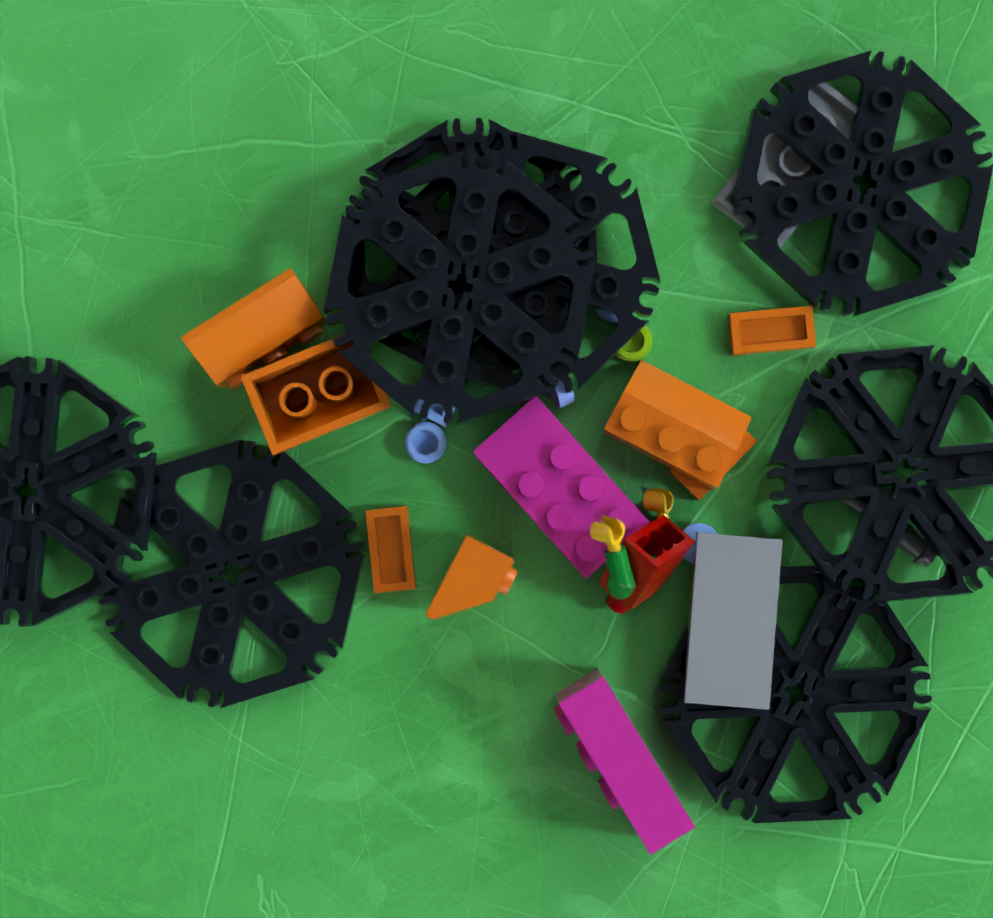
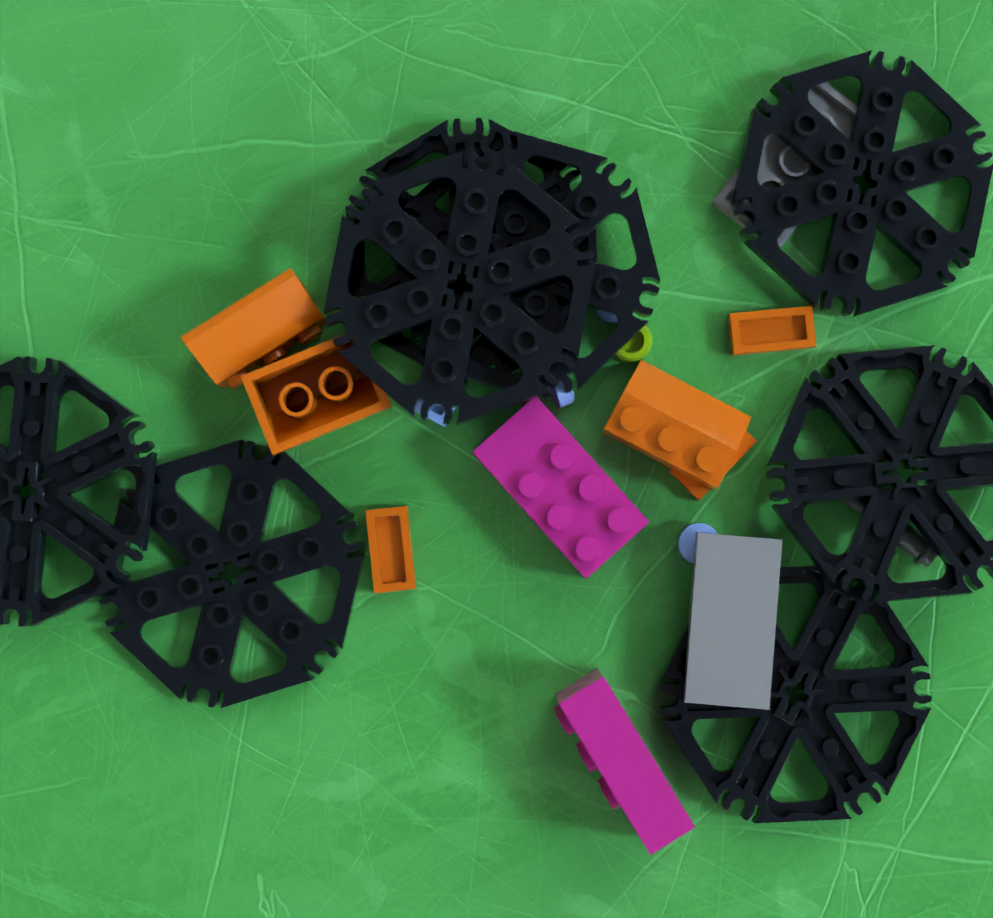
(425, 442): light blue tile -> none
(473, 578): orange slope -> none
(643, 558): torso -> none

